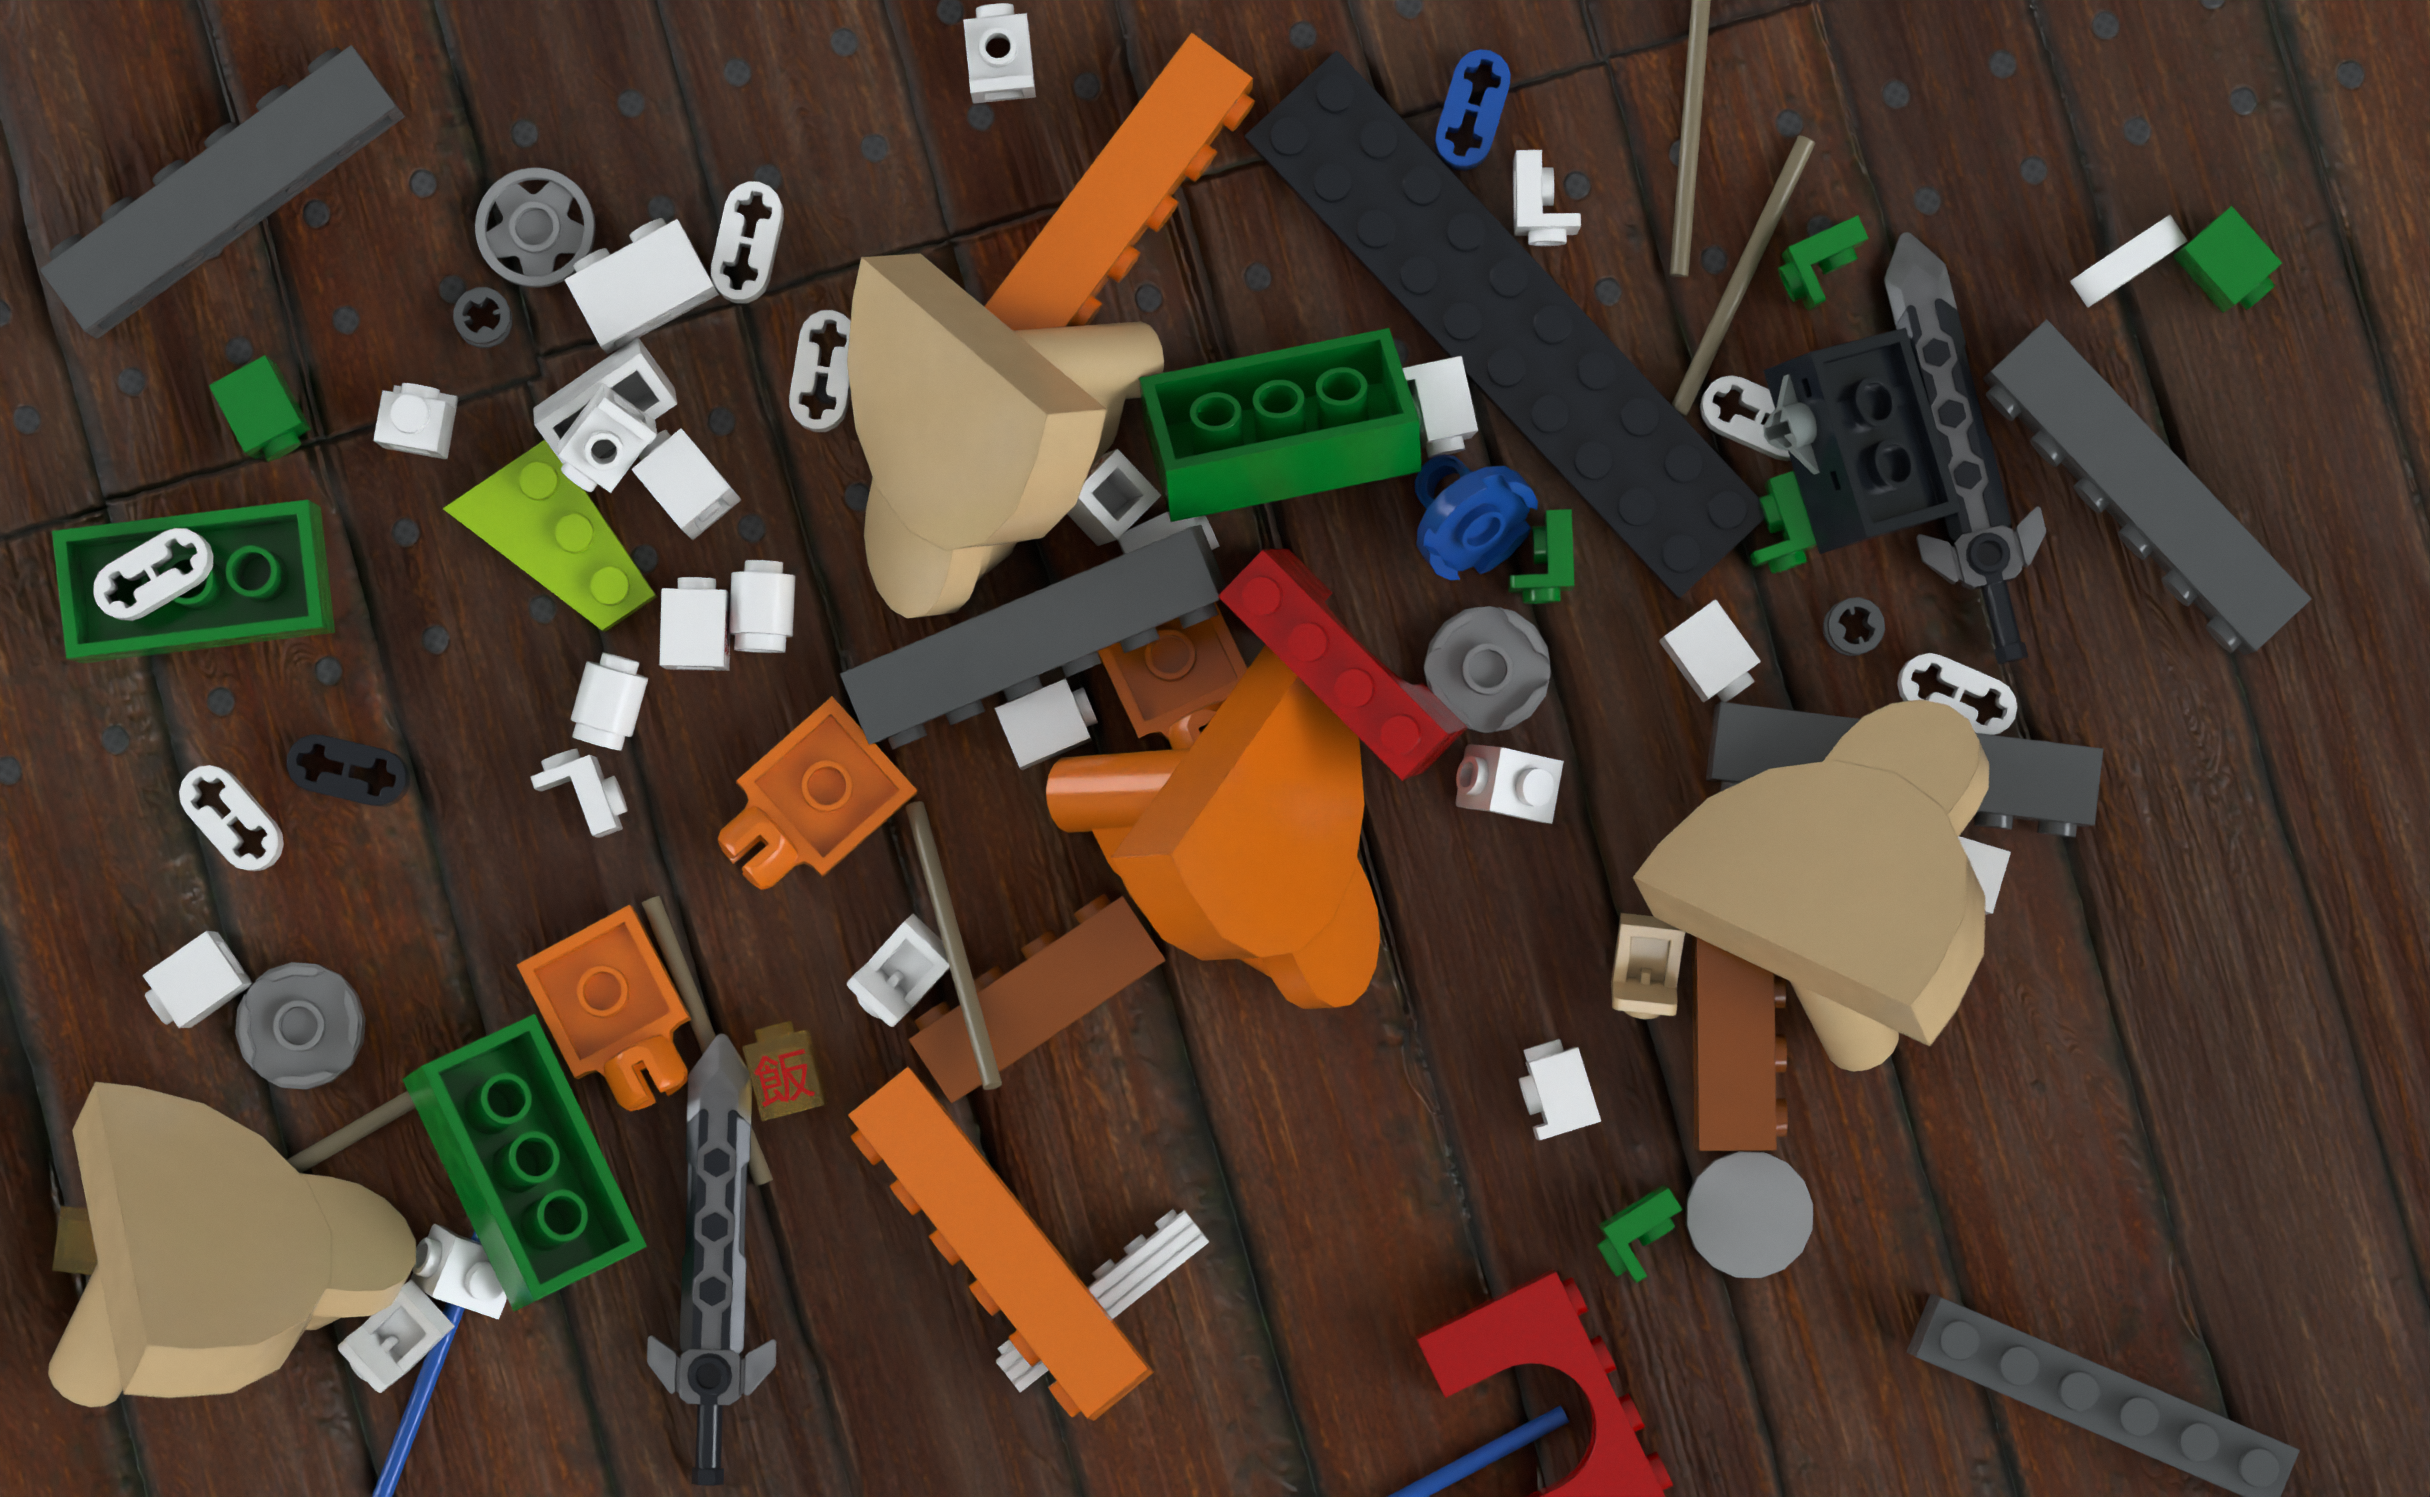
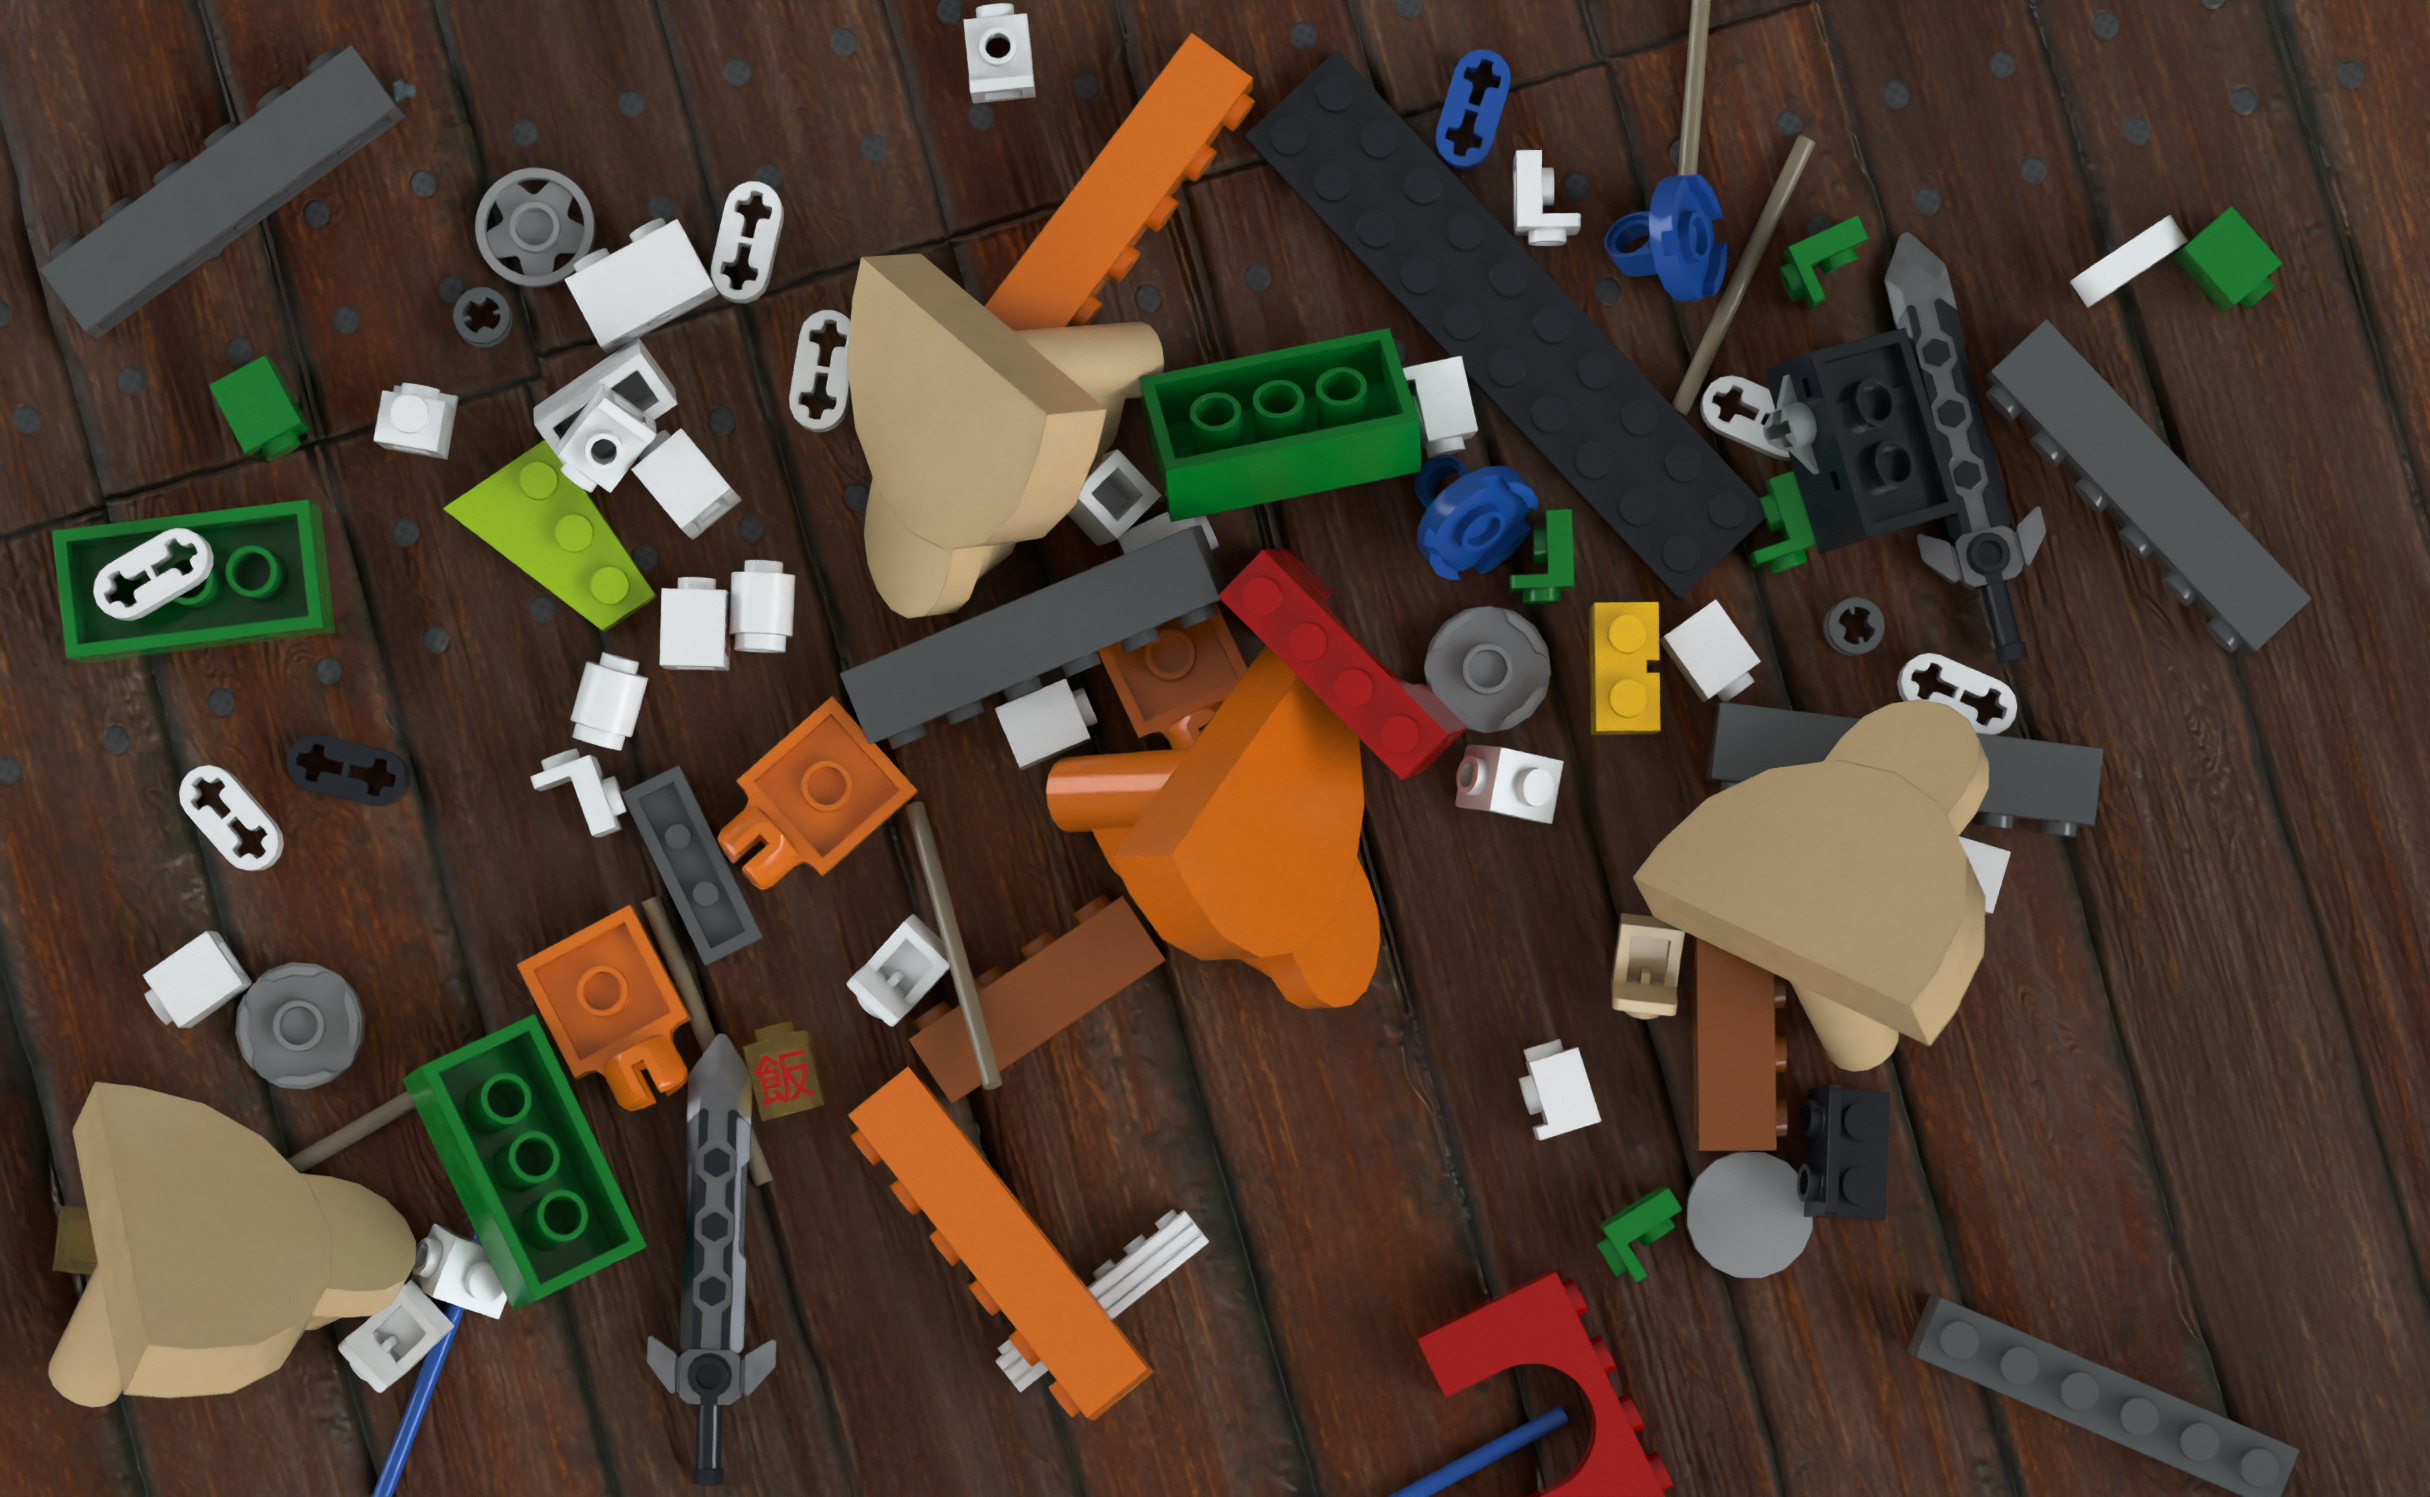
(403, 90): none -> clear light blue piece
(692, 865): none -> dark grey plate
(1621, 647): none -> yellow piece
(1679, 241): none -> blue tile
(1844, 1154): none -> black bracket

